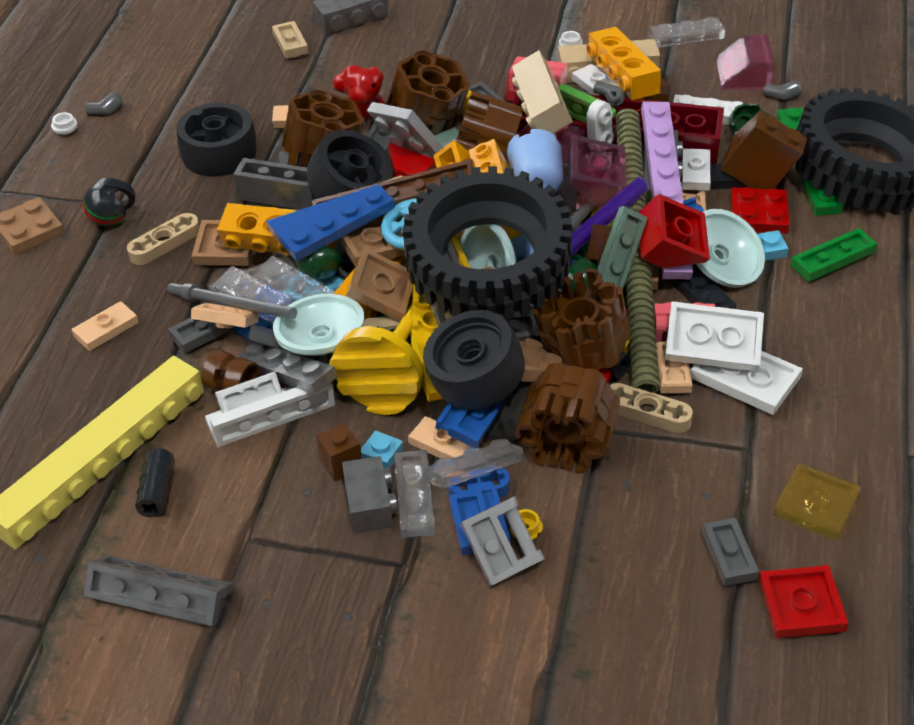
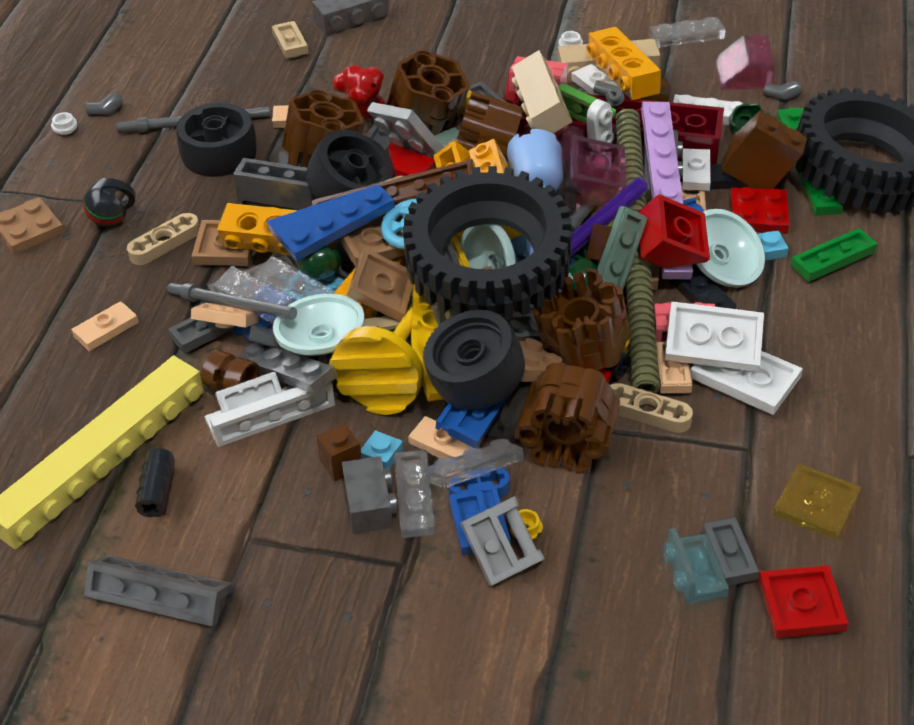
(143, 125): none -> dark grey bar
(694, 567): none -> clear light blue bracket

